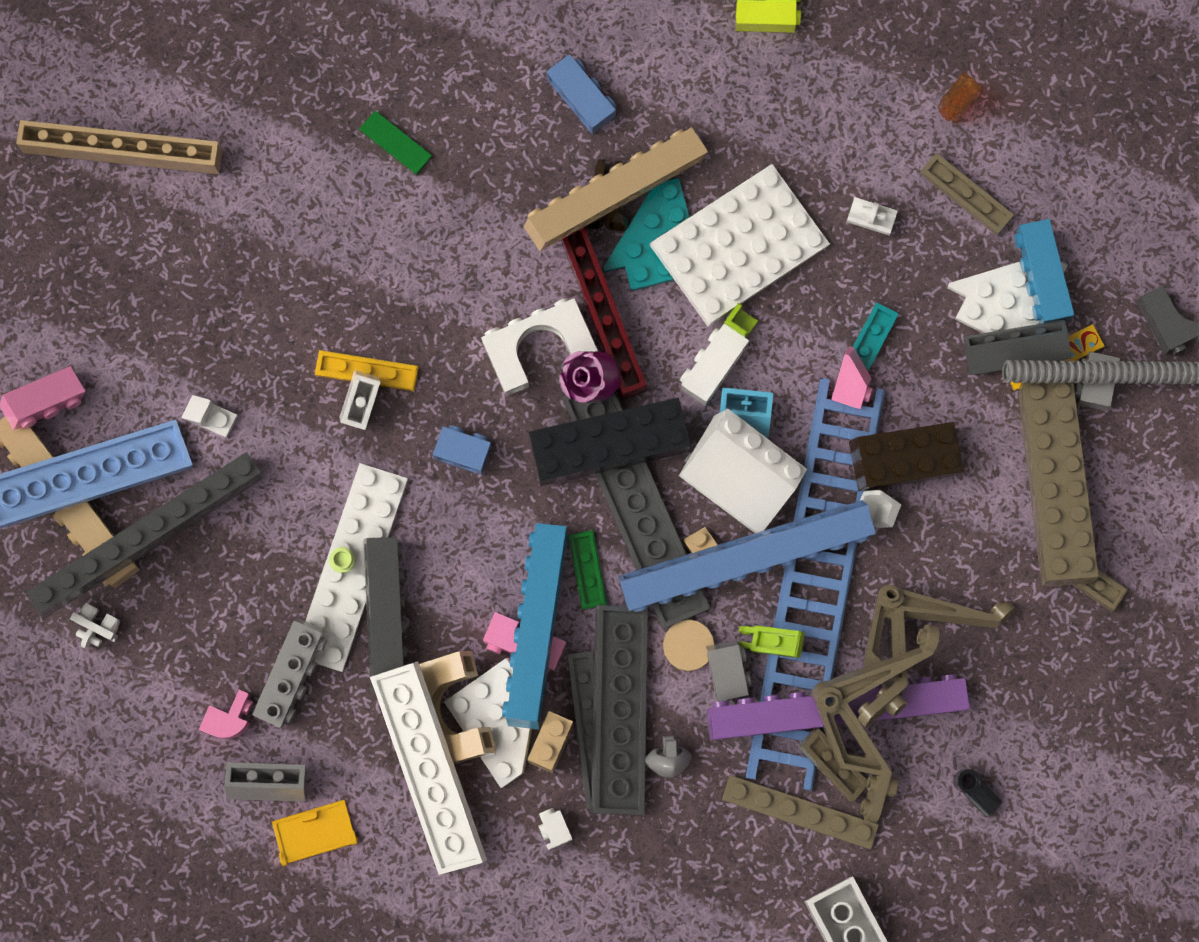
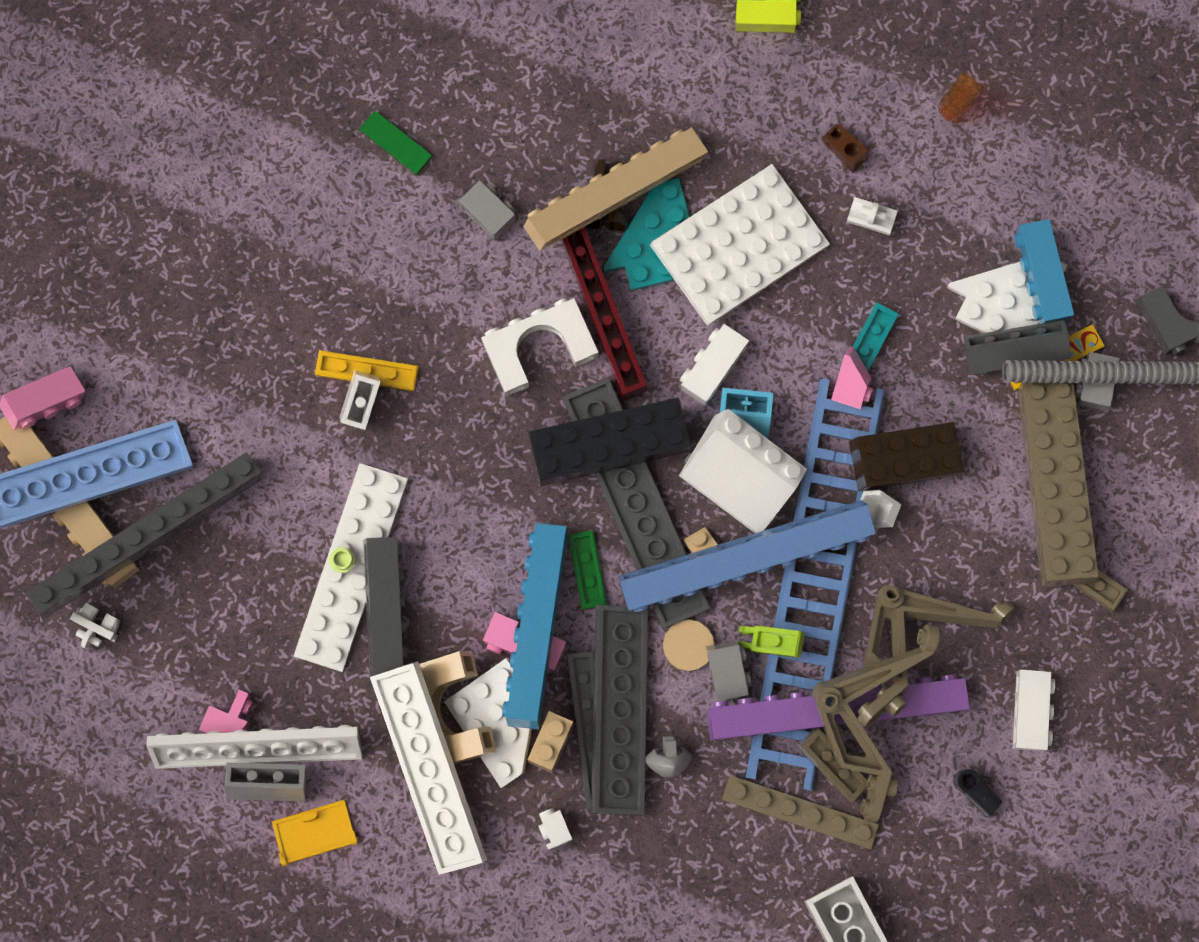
(119, 147): tan brick -> none
(209, 416): white slope -> none
(255, 747): none -> white plate
(290, 672): light grey brick -> none
(462, 449): medium blue brick -> none
(487, 209): none -> light grey brick
(581, 93): medium blue brick -> none
(589, 376): magenta brick -> none
(740, 321): lime panel -> none
(845, 147): none -> reddish brown leg
(966, 194): dark tan plate -> none
(1033, 710): none -> white brick

